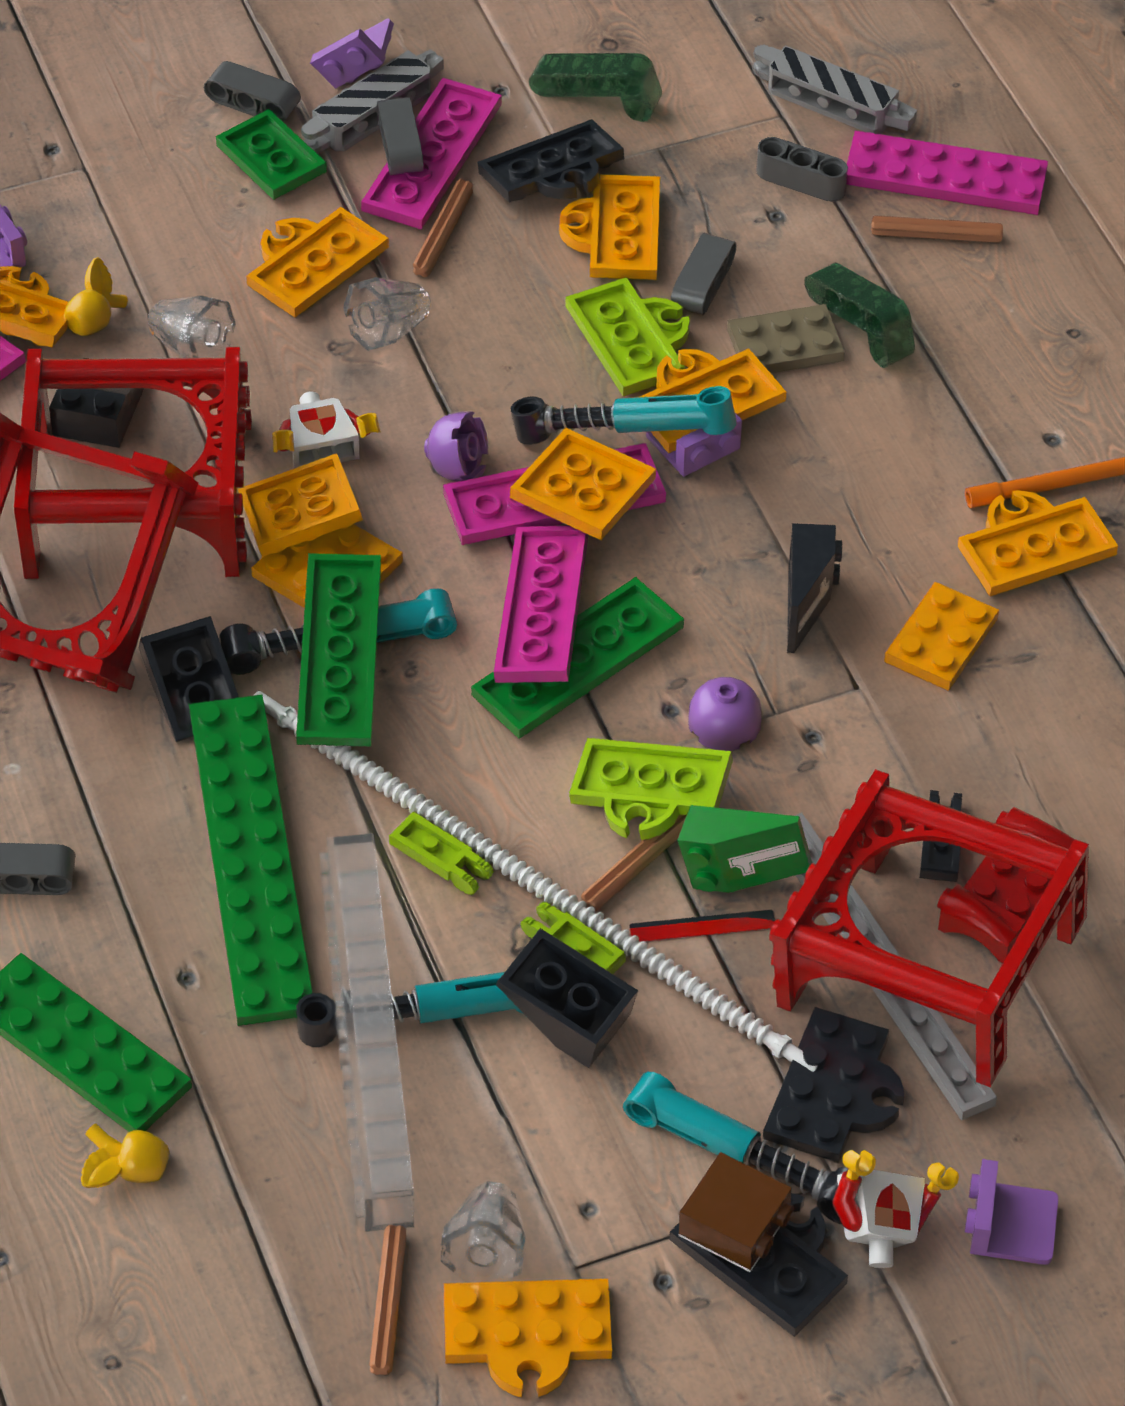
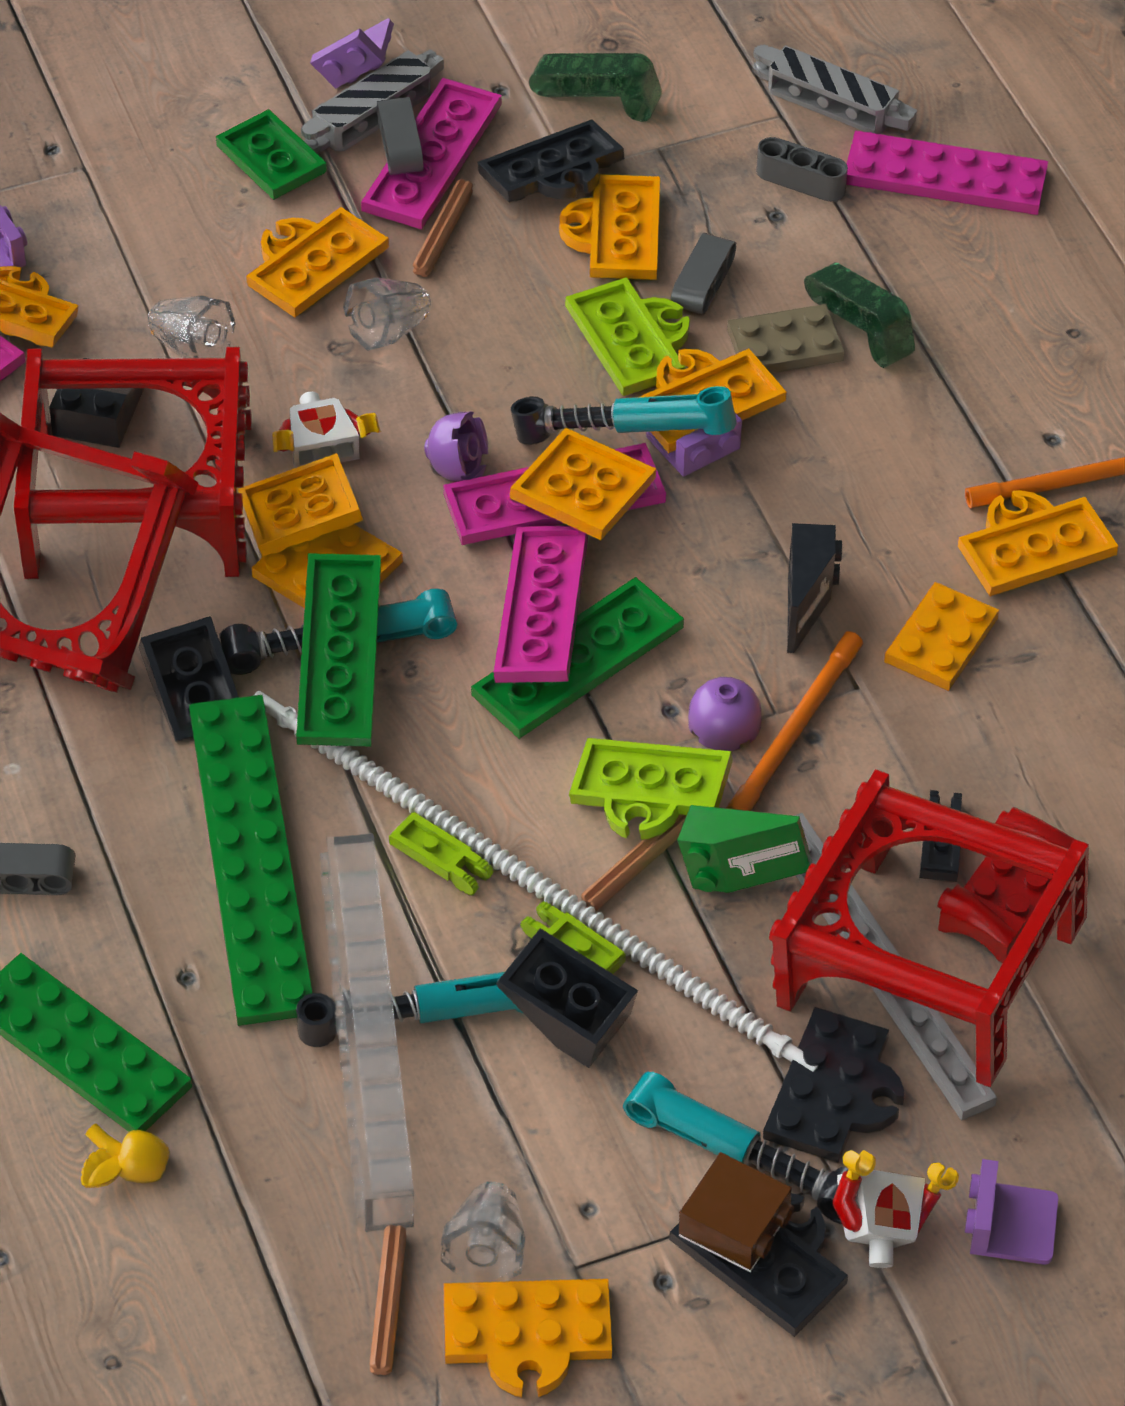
(91, 308): yellow piece -> none
(251, 91): dark grey beam -> none
(703, 925): red sticker -> none
(839, 659): none -> orange piece
(937, 229): nougat axle -> none

